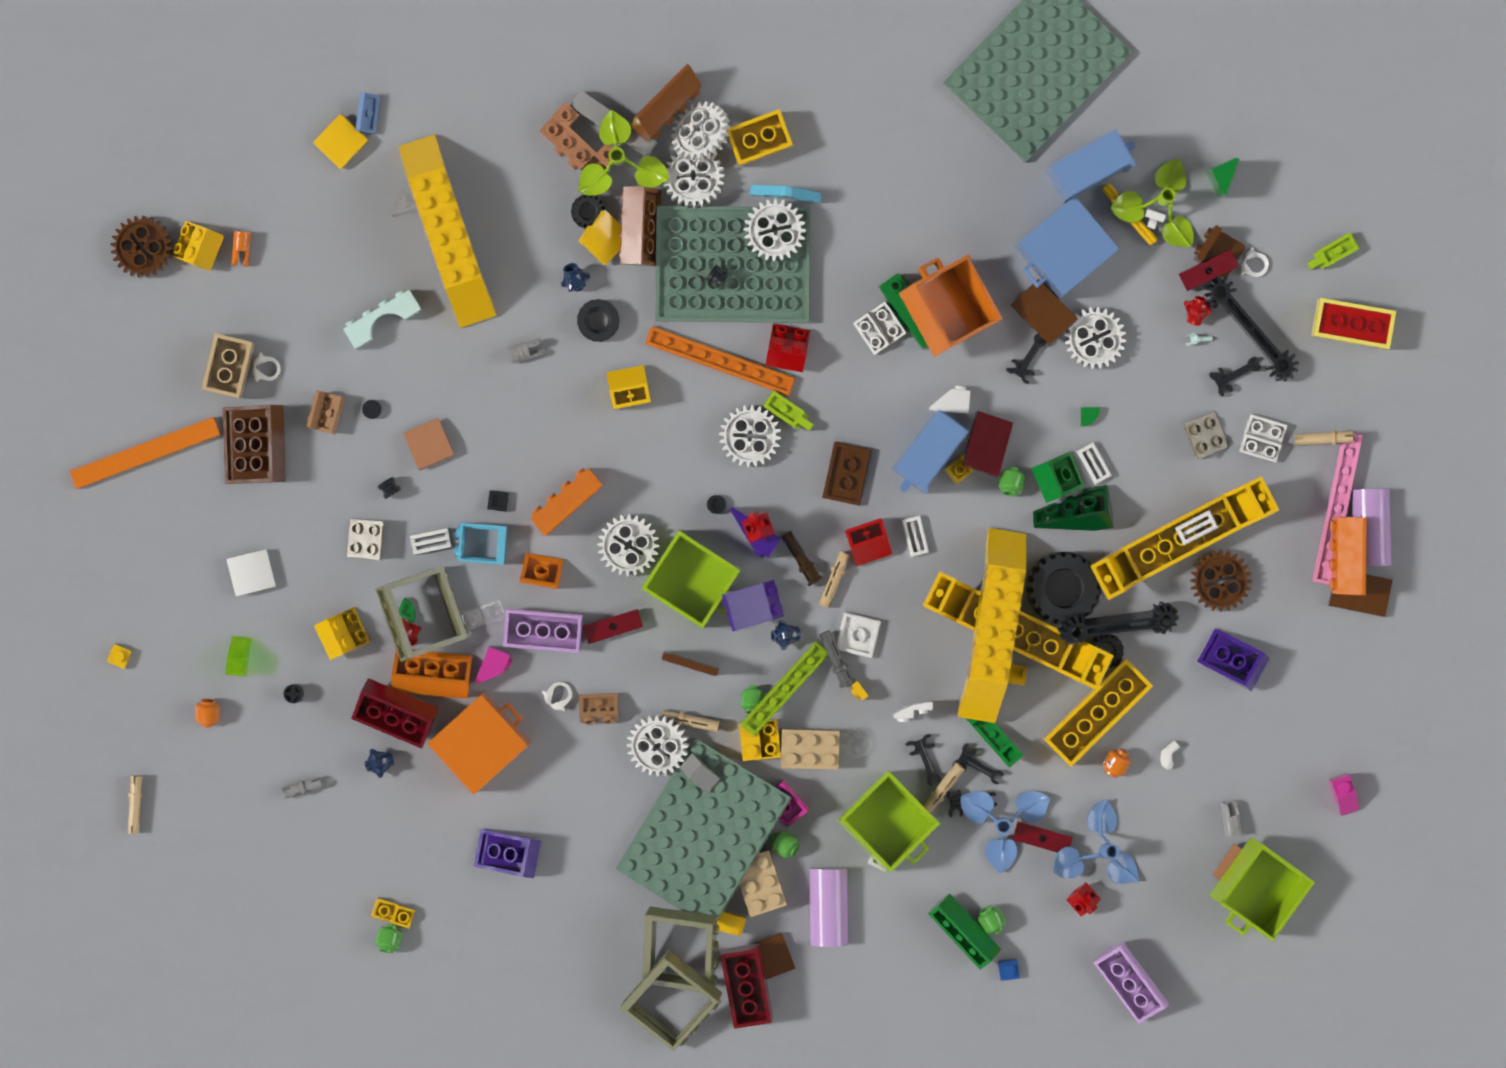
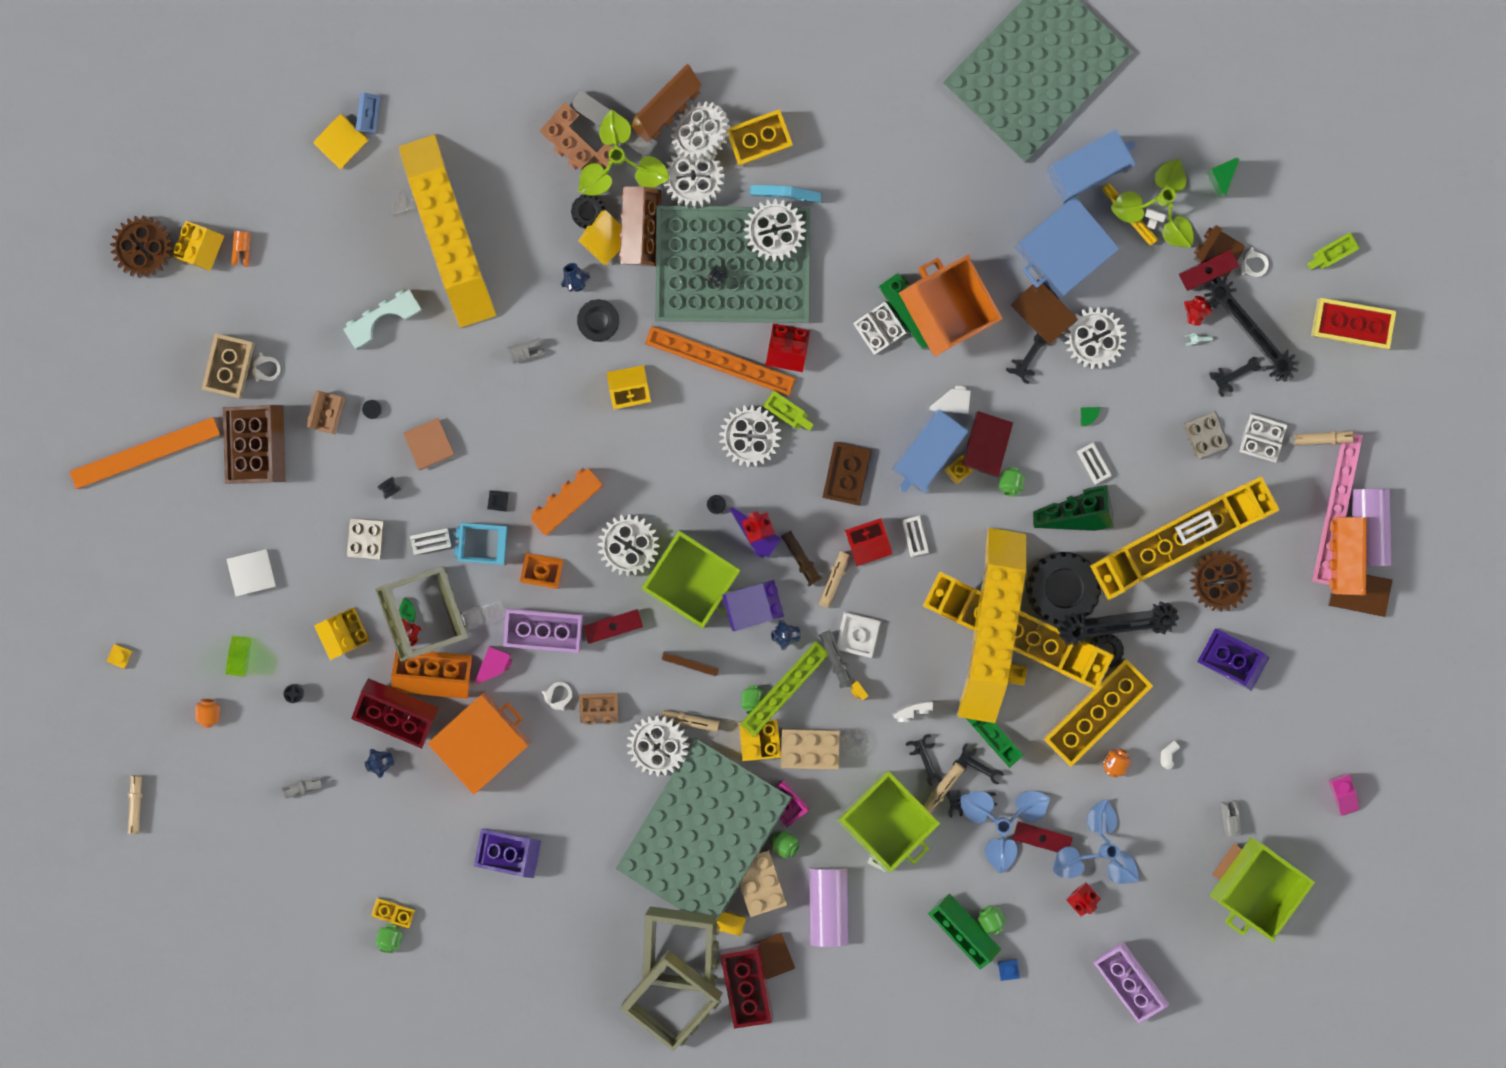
(699, 773): light grey slope -> none
(1058, 477): green slope -> none

